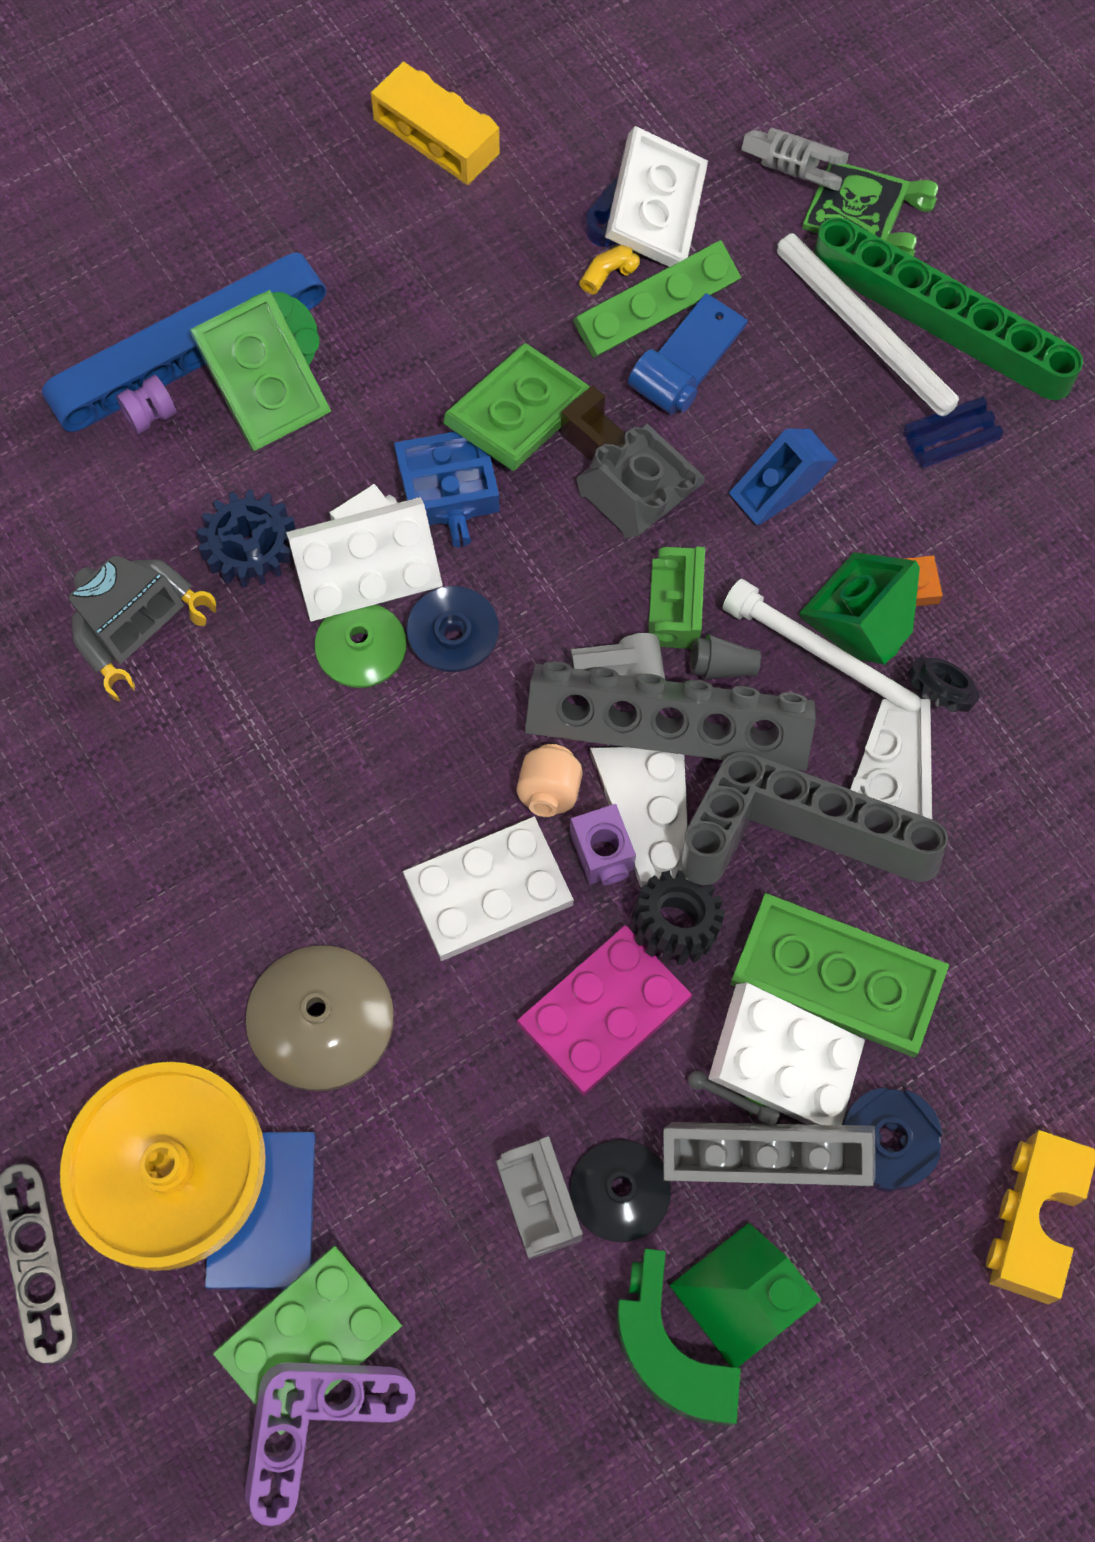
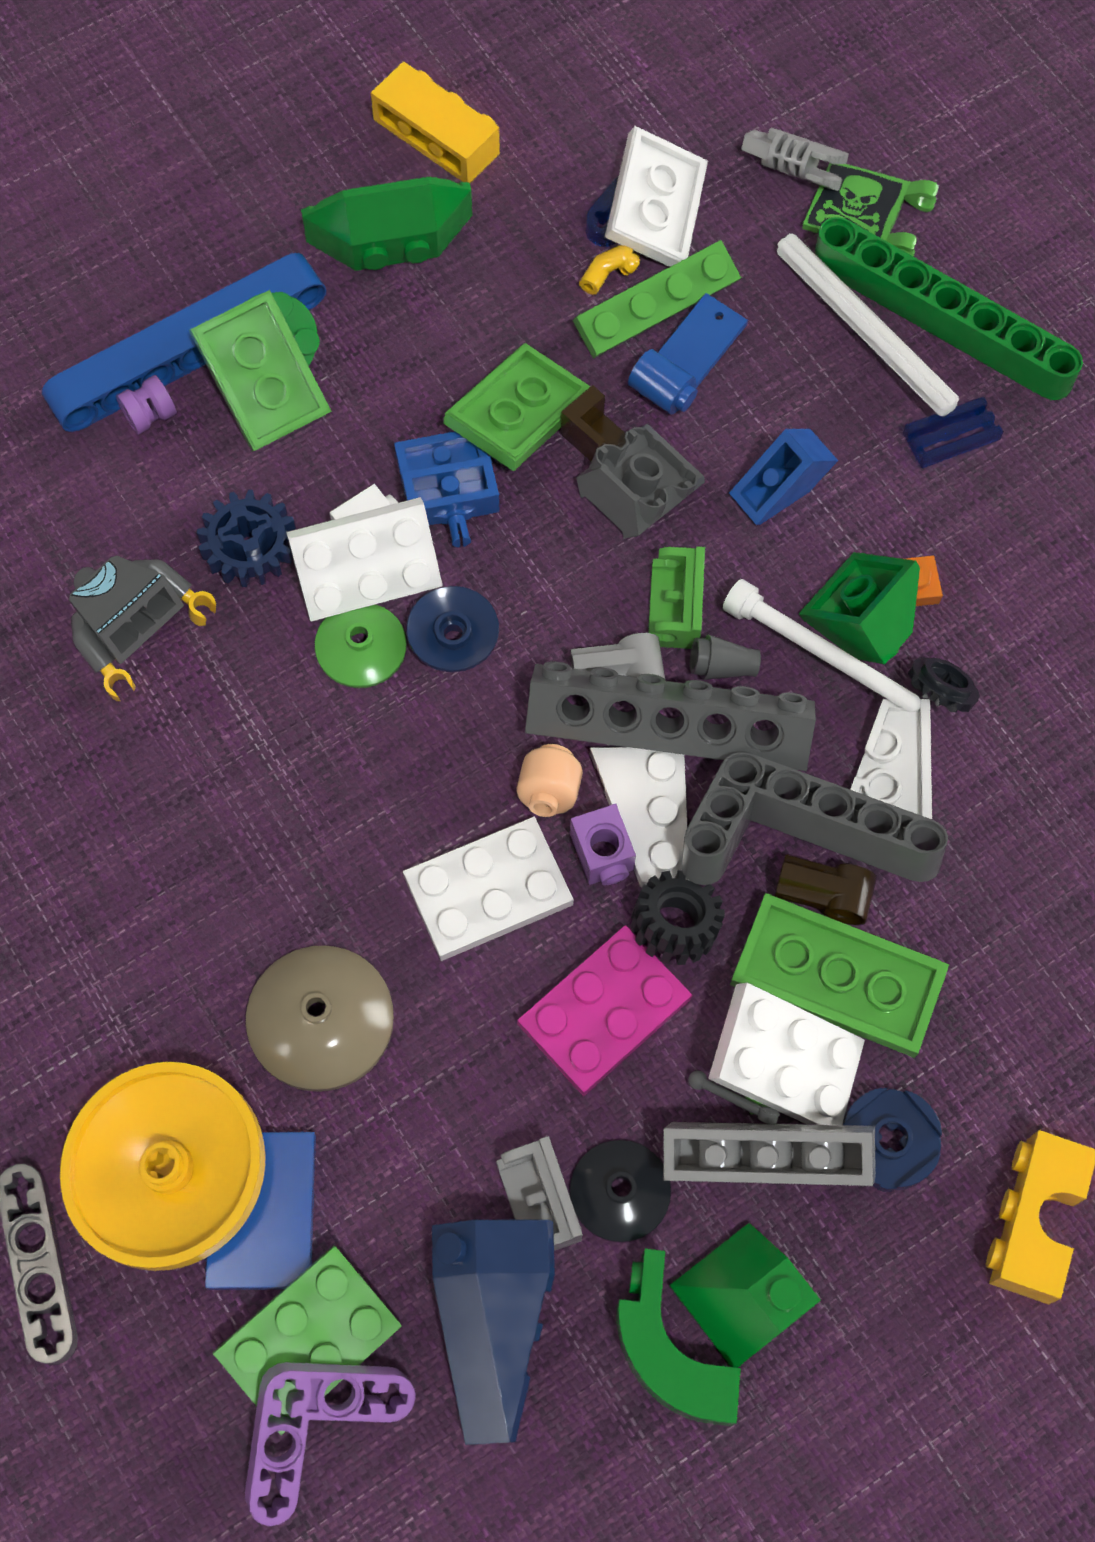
(389, 222): none -> green wedge
(489, 1305): none -> dark blue wedge
(840, 890): none -> dark brown piece

